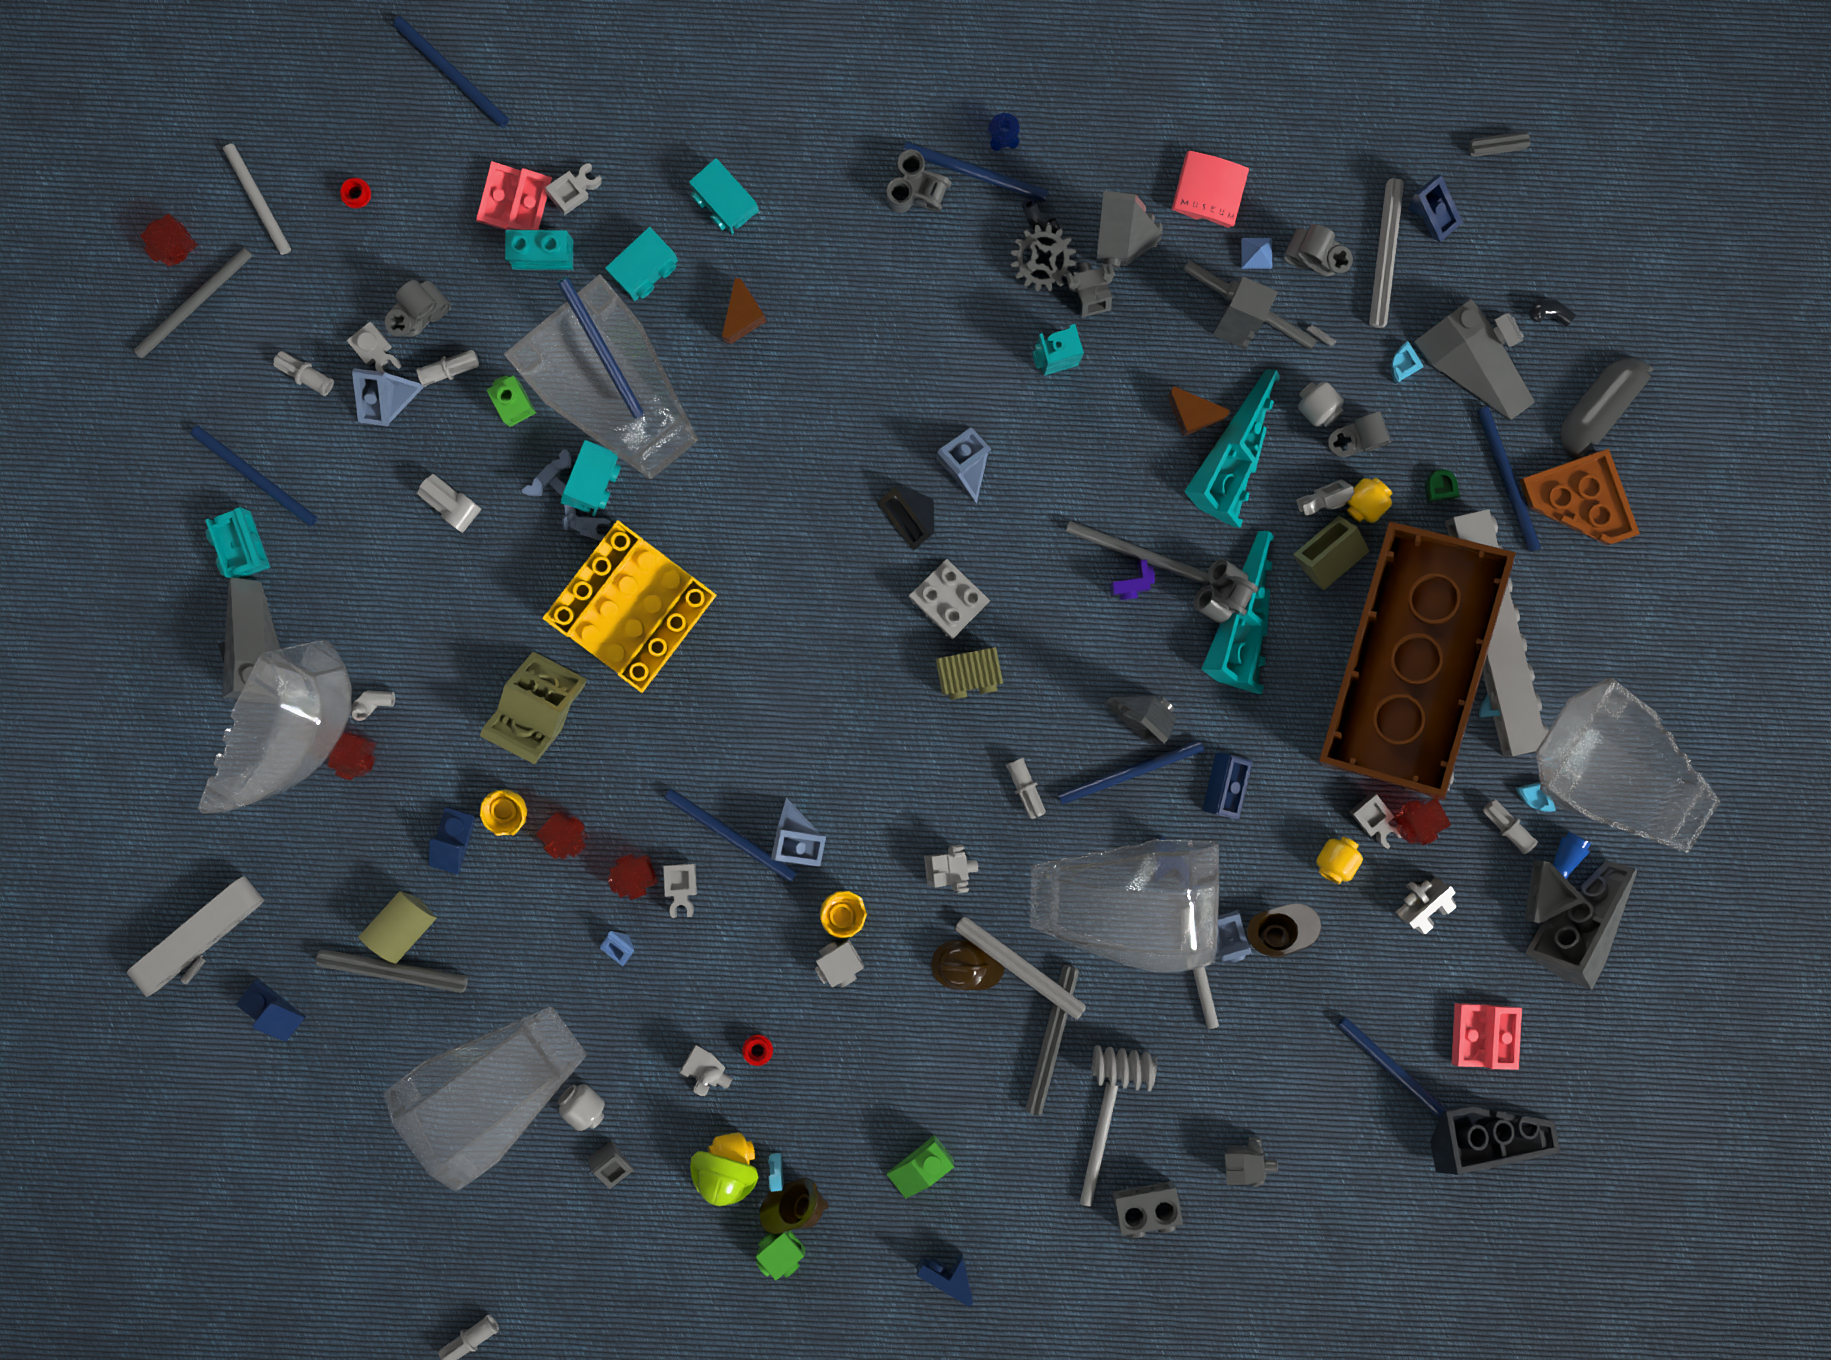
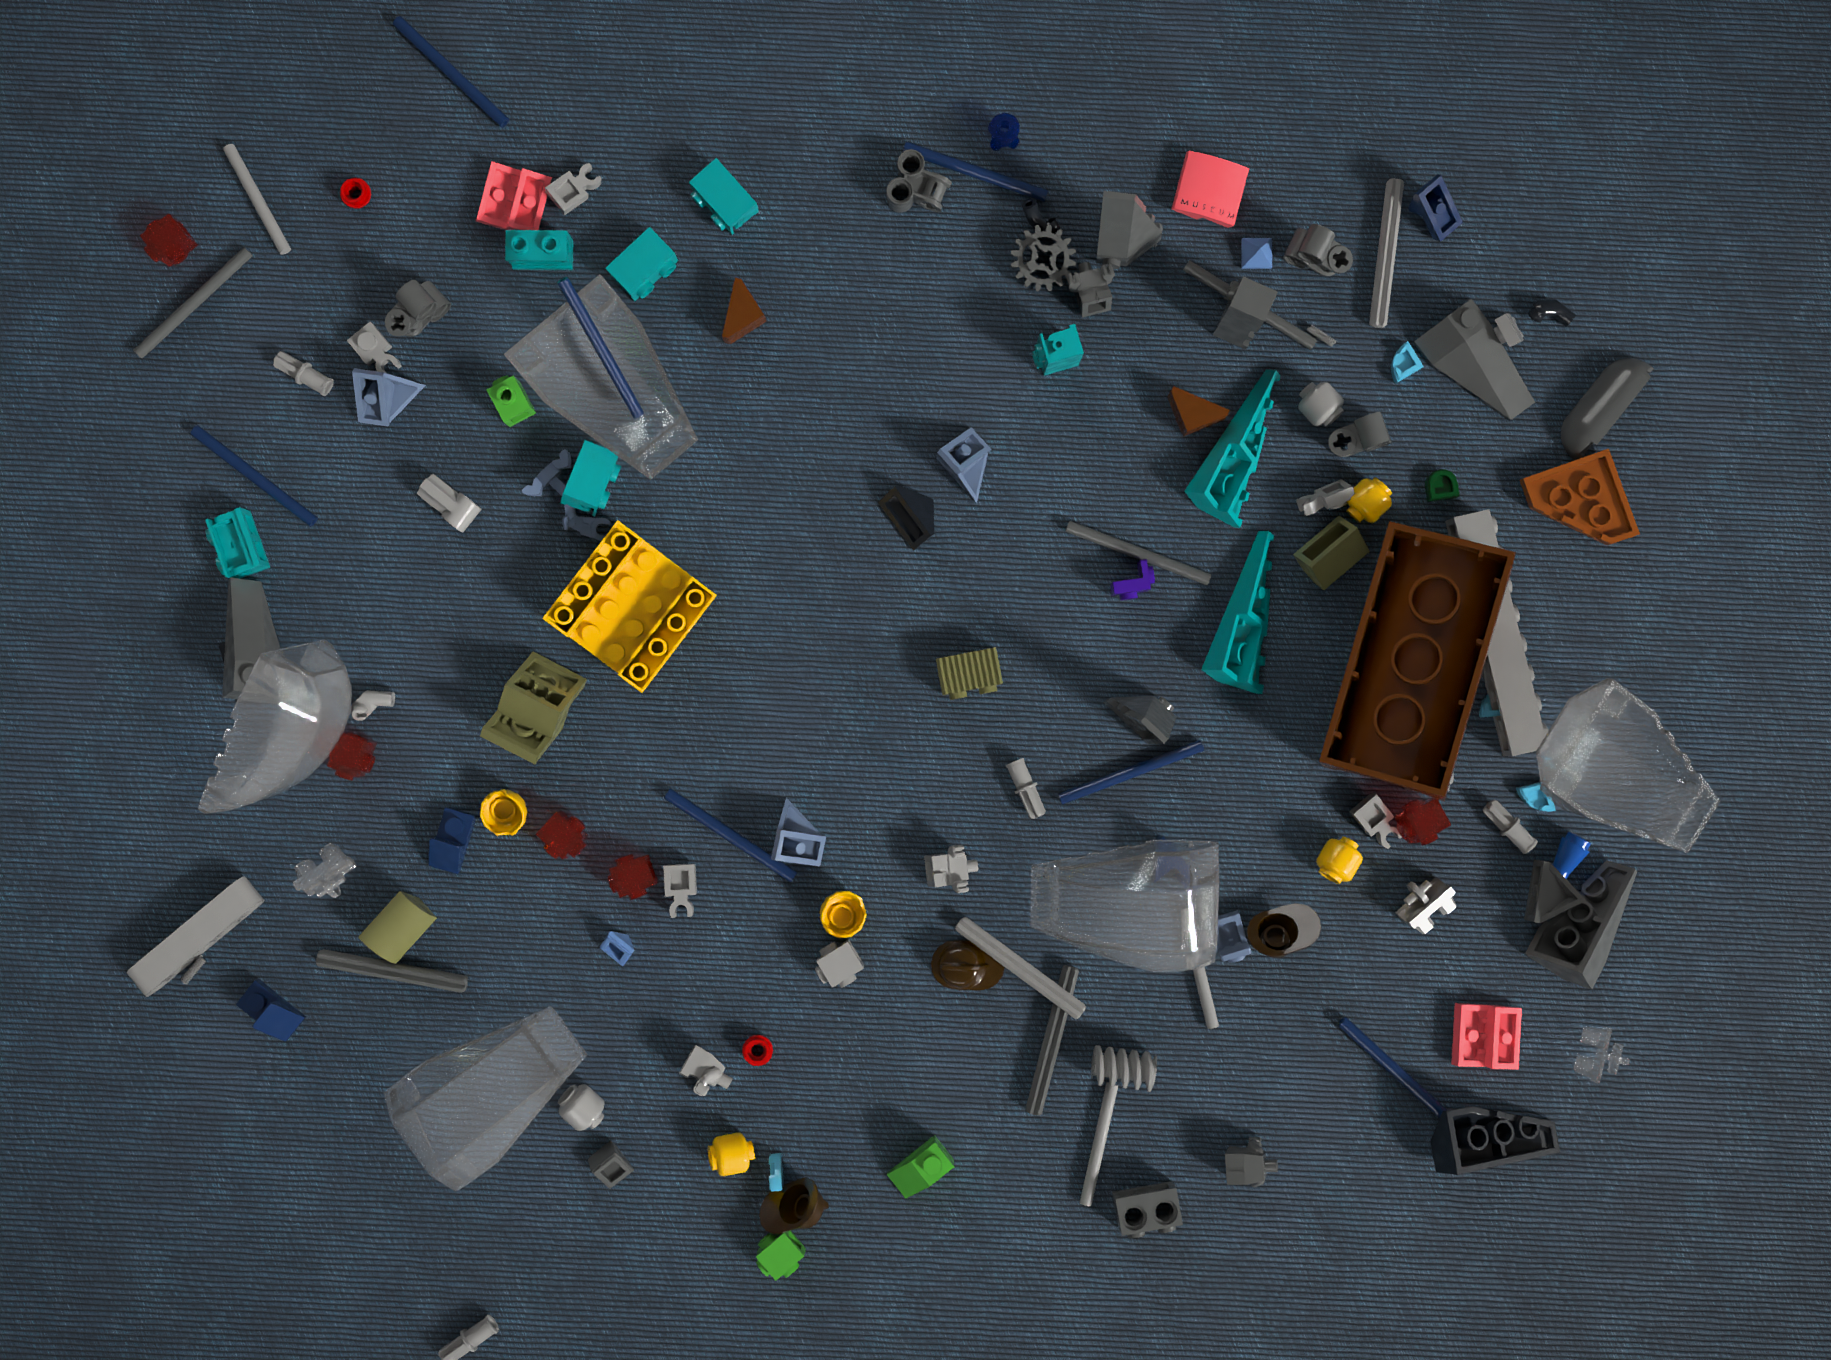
(326, 876): none -> clear hips
(447, 368): light grey axle -> none
(721, 1179): lime hat -> none
(949, 599): light grey hinge -> none
(953, 1283): dark blue slope -> none
(1226, 593): dark grey piece -> none
(1227, 785): dark blue slope -> none
(1499, 144): dark grey axle -> none
(1509, 479): dark blue piece -> none
(1594, 1066): none -> clear hips

